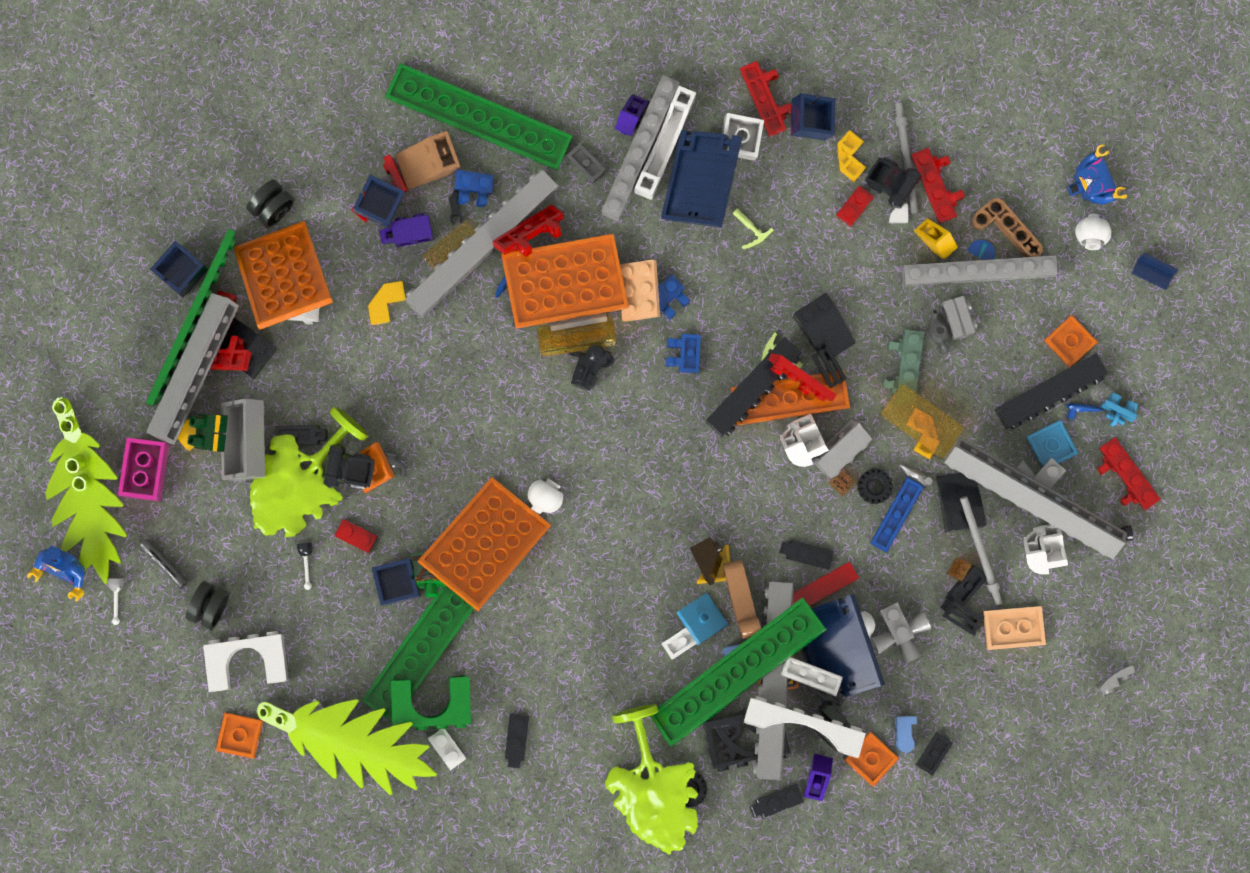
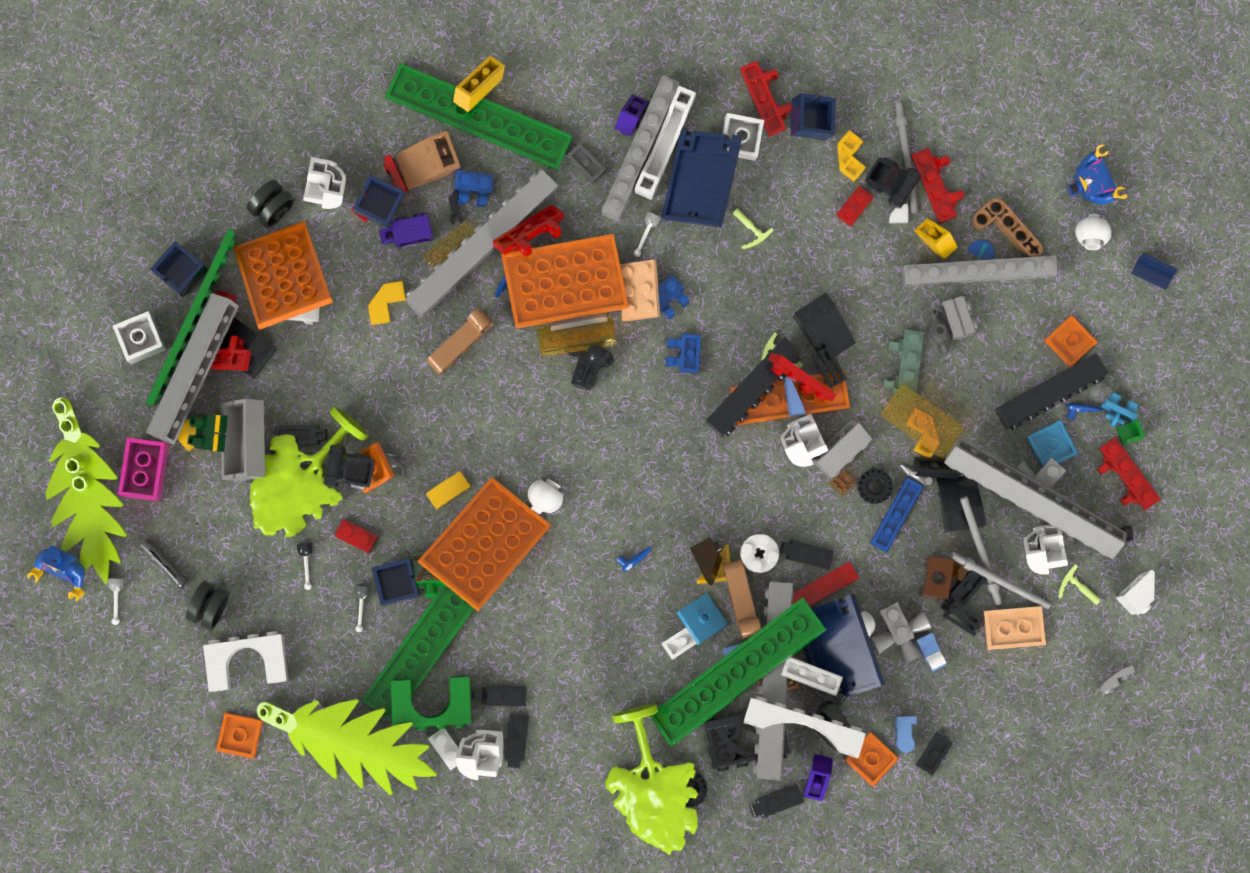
(139, 337): none -> white brick
(325, 183): none -> white brick
(361, 592): none -> hinge
(448, 490): none -> yellow slope
(460, 341): none -> medium nougat beam
(478, 83): none -> yellow brick
(480, 754): none -> white brick
(502, 696): none -> black hinge
(627, 565): none -> blue bar
(651, 221): none -> hinge
(748, 552): none -> white brick
(794, 403): none -> medium blue slope
(931, 588): none -> reddish brown piece
(931, 652): none -> medium blue leg
(934, 468): none -> black hinge
(970, 564): none -> light grey bar
(1082, 587): none -> yellowish green piece
(1130, 432): none -> green panel
(1139, 594): none -> white slope

